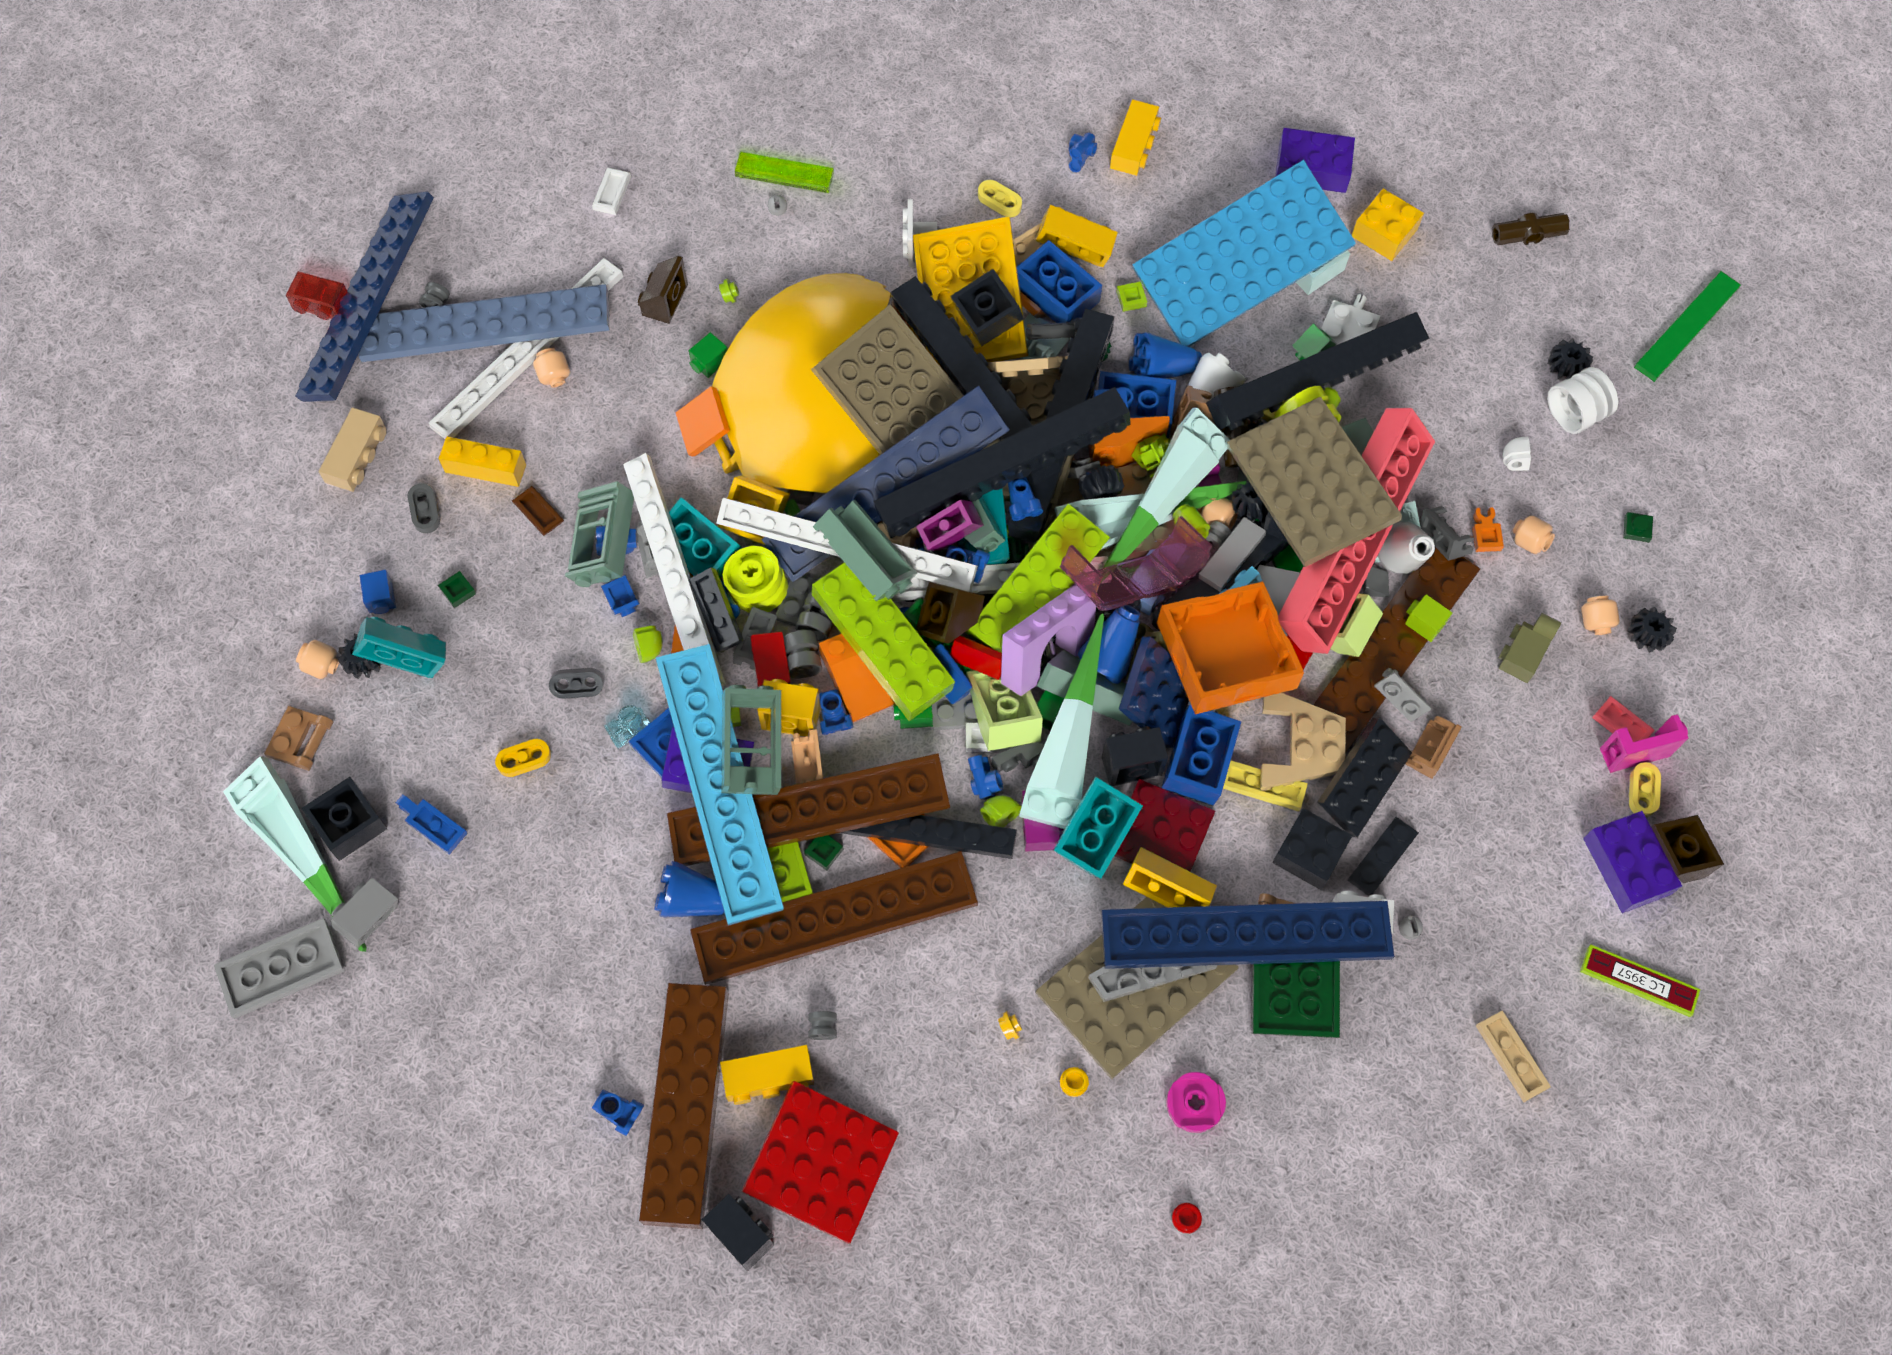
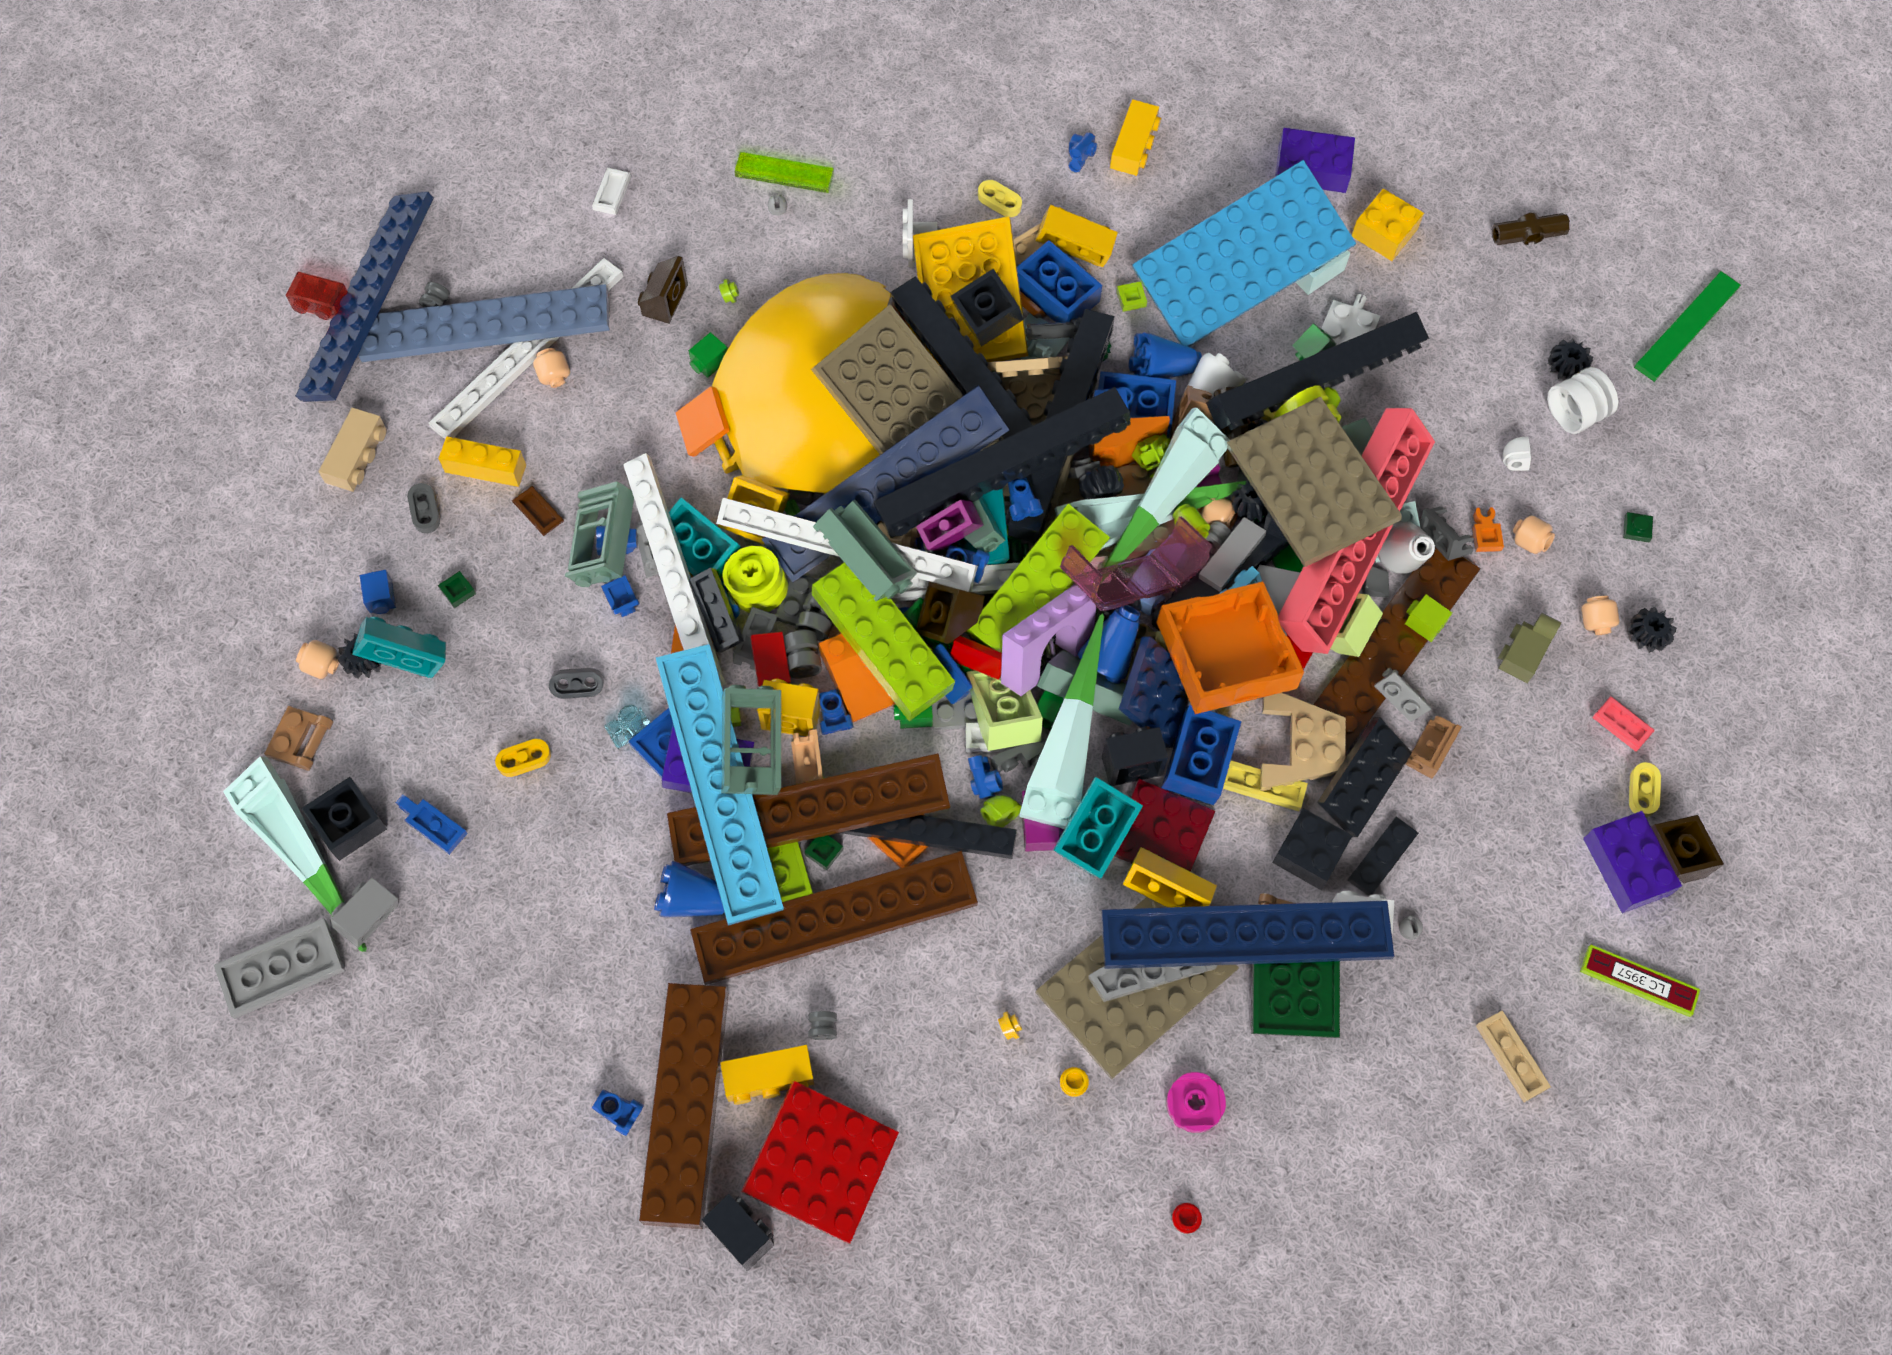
(647, 643): lime piece -> none
(1623, 753): dark pink panel -> none

